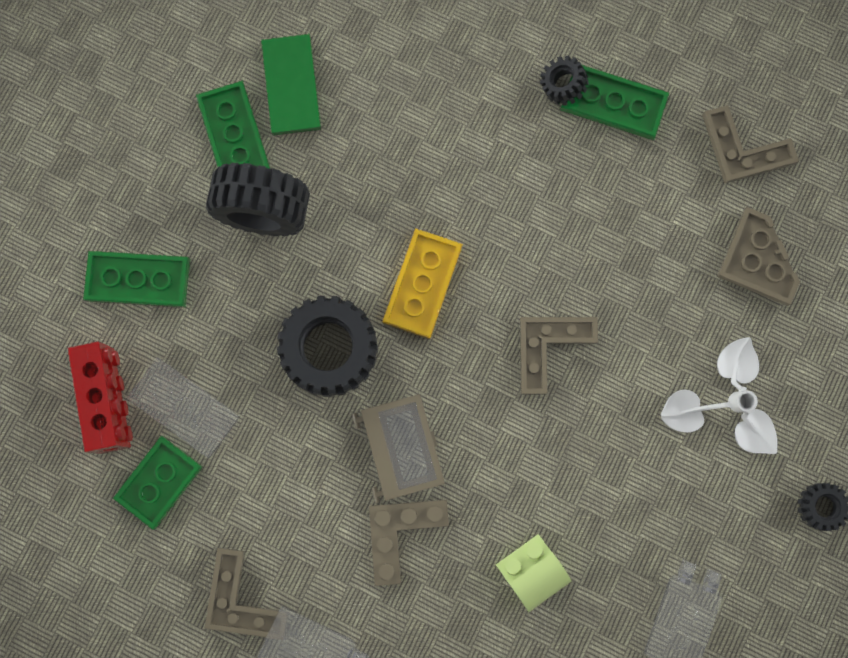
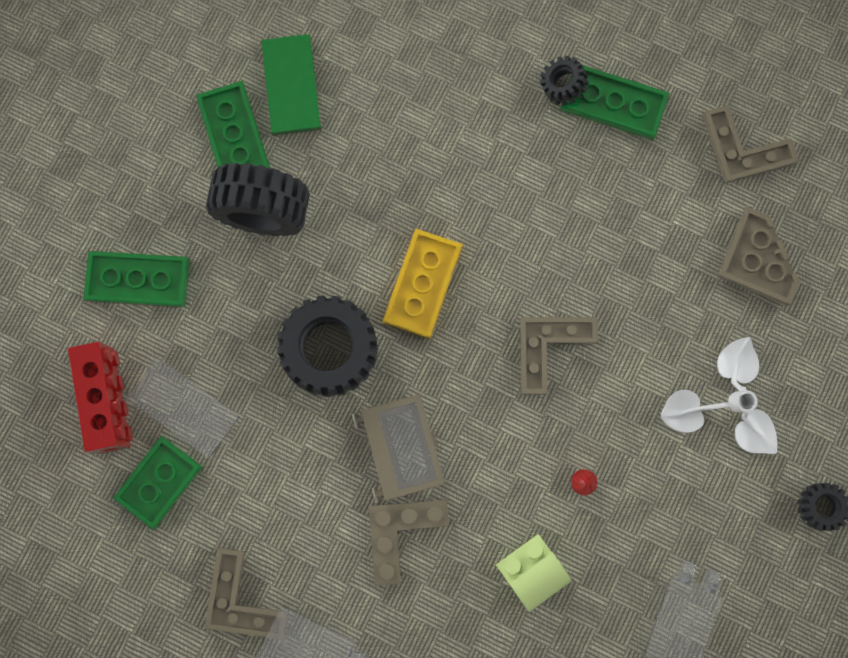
(584, 482): none -> red plate

